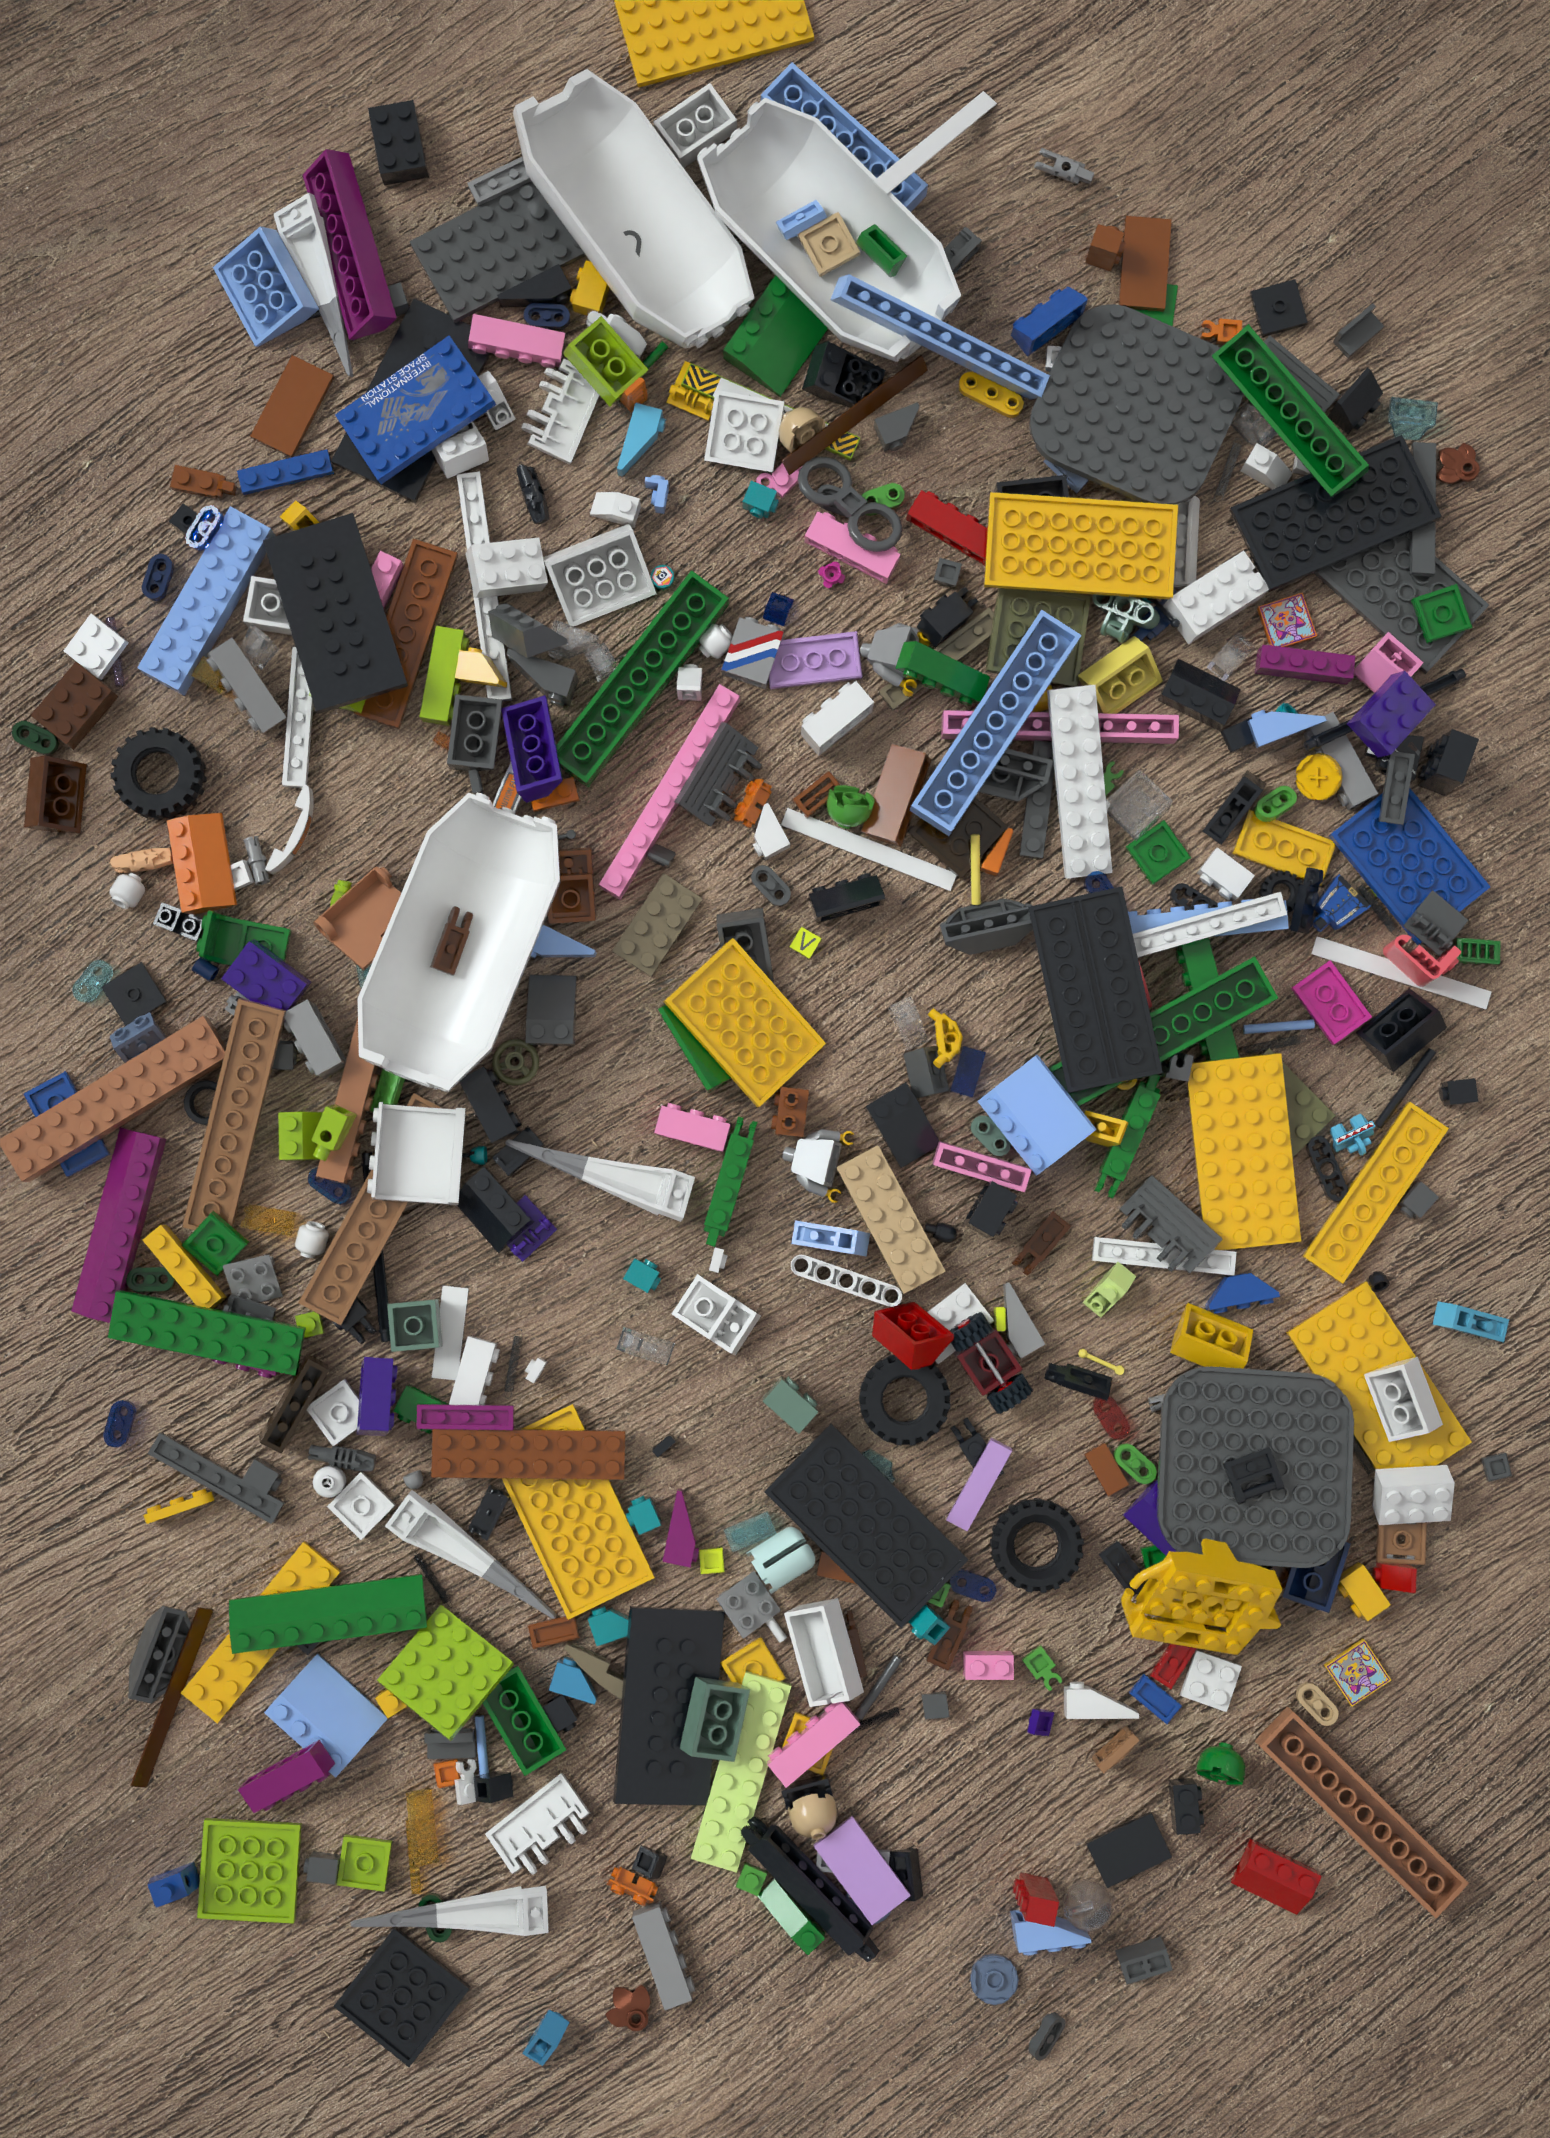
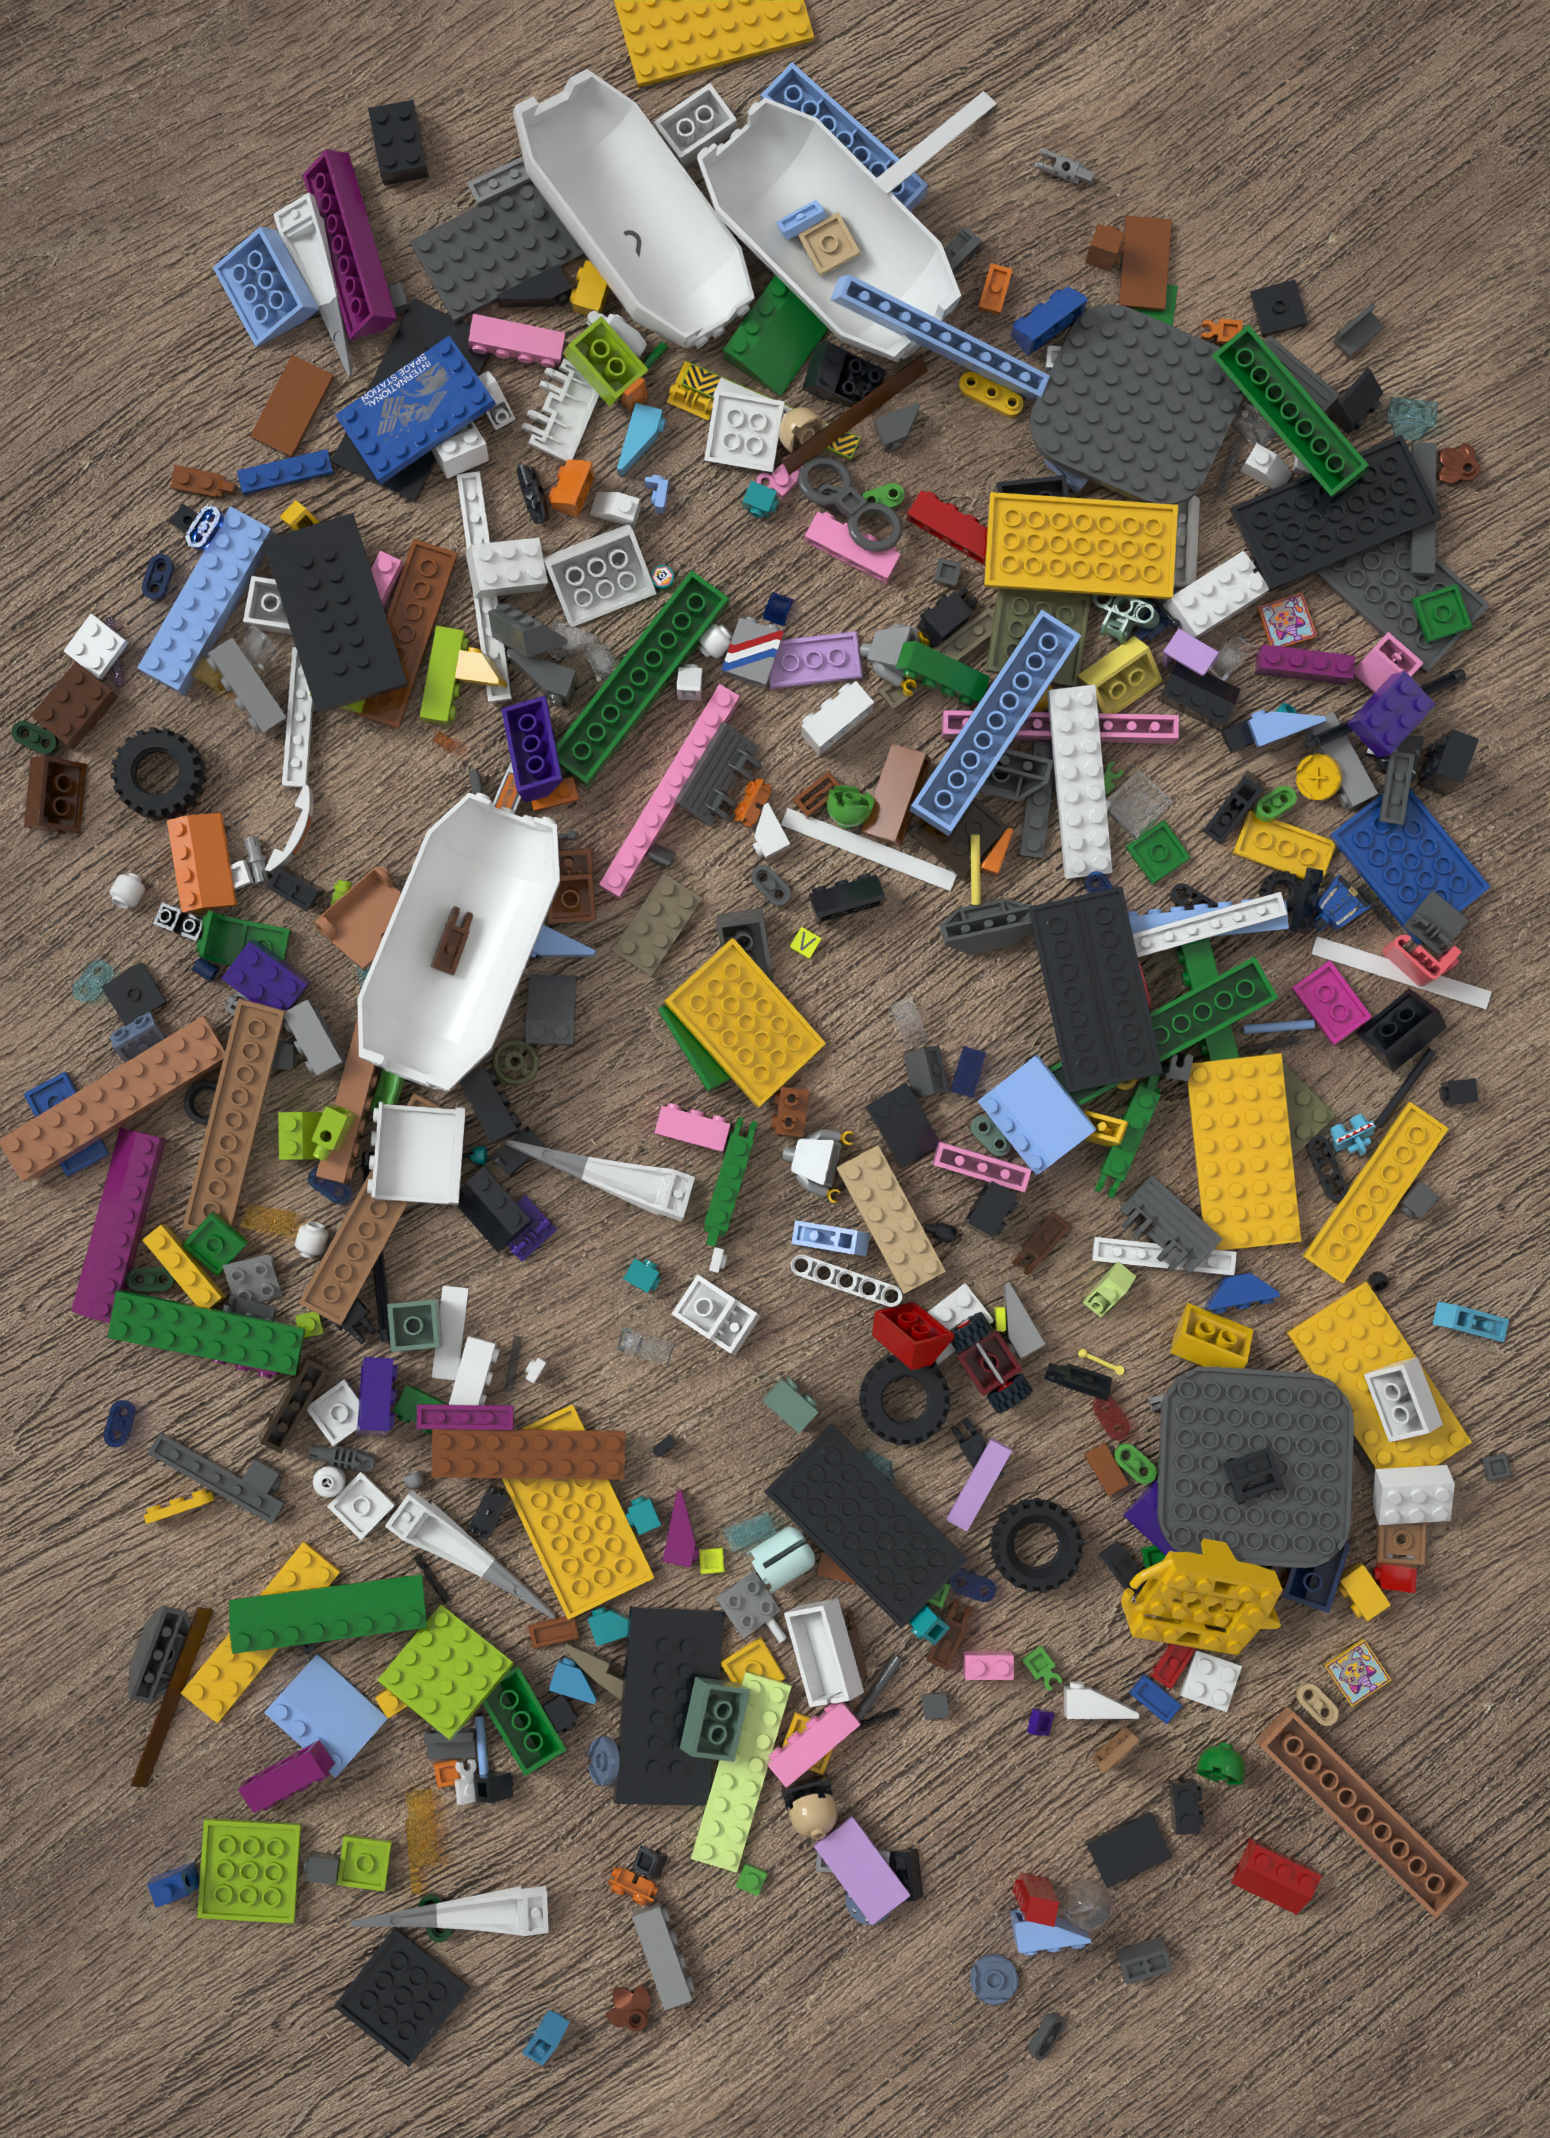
(142, 860): light nougat hinge -> none
(295, 888): none -> black hinge
(474, 733): dark grey slope -> none
(535, 1822): white hinge -> none
(547, 315): dark blue plate -> none
(573, 487): none -> orange slope
(604, 1761): none -> sand blue tile
(792, 1917): slope -> none
(810, 1888): black hinge -> none
(833, 568): dark pink plate -> none
(881, 250): green brick -> none
(947, 1037): yellow piece -> none
(995, 289): none -> orange plate
(1190, 653): none -> lavender panel
(1225, 875): white brick -> none
(1459, 942): green slope -> none

